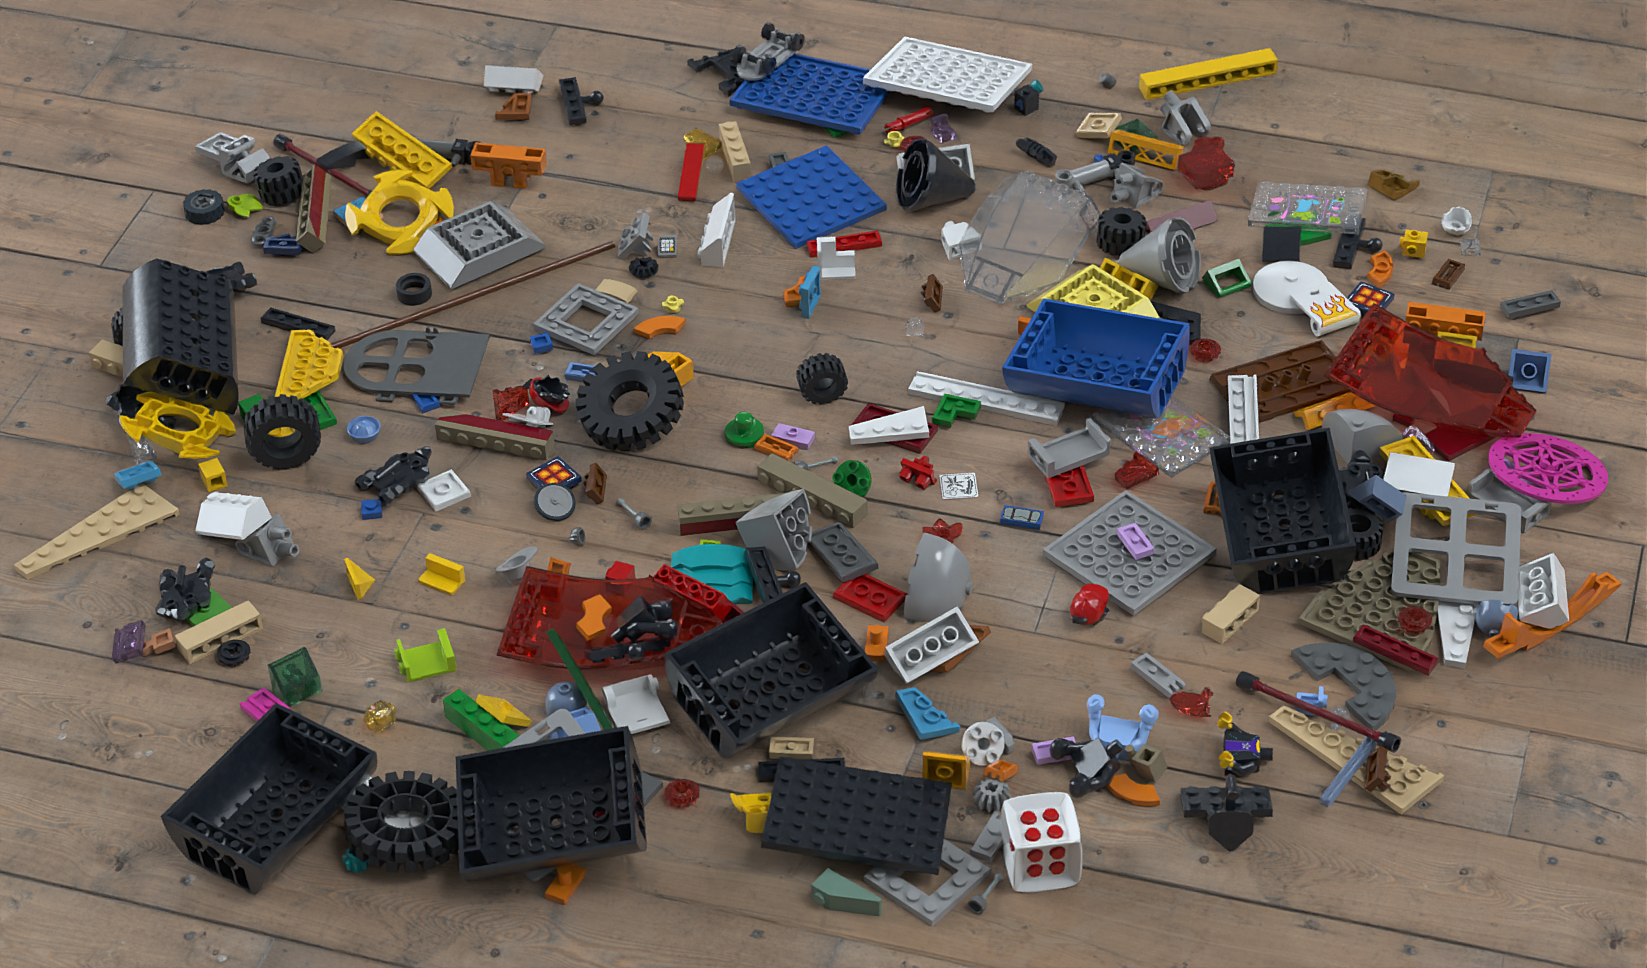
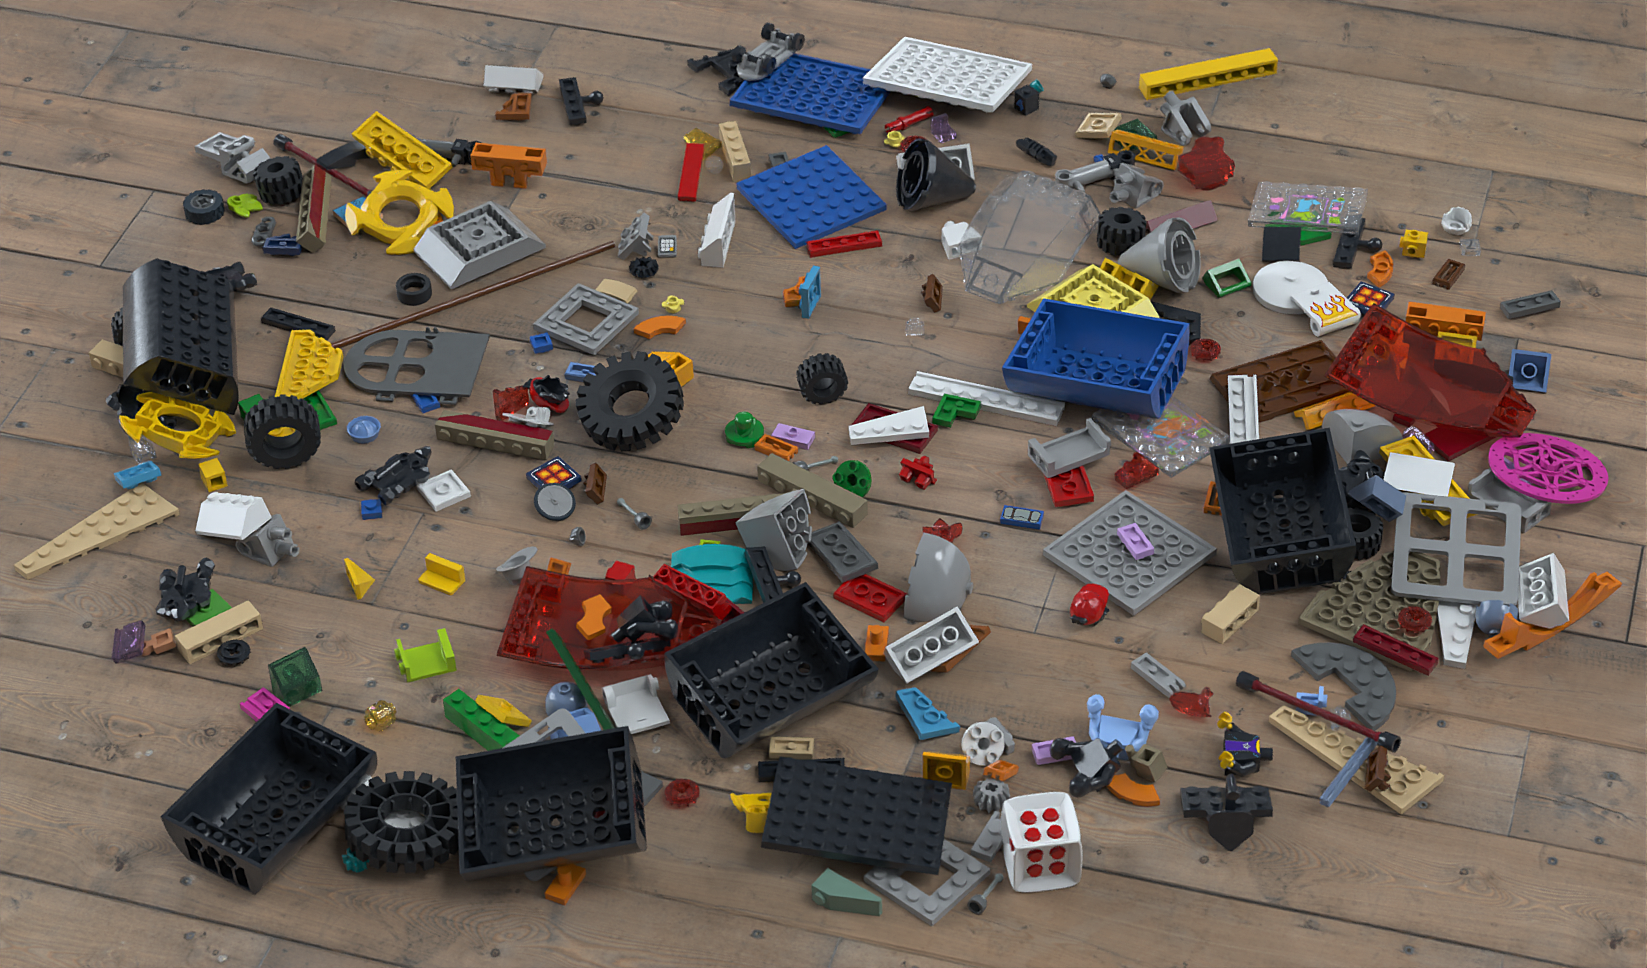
(833, 263): white panel -> none
(958, 486): white sticker -> none
(1391, 183): pearl gold slope -> none

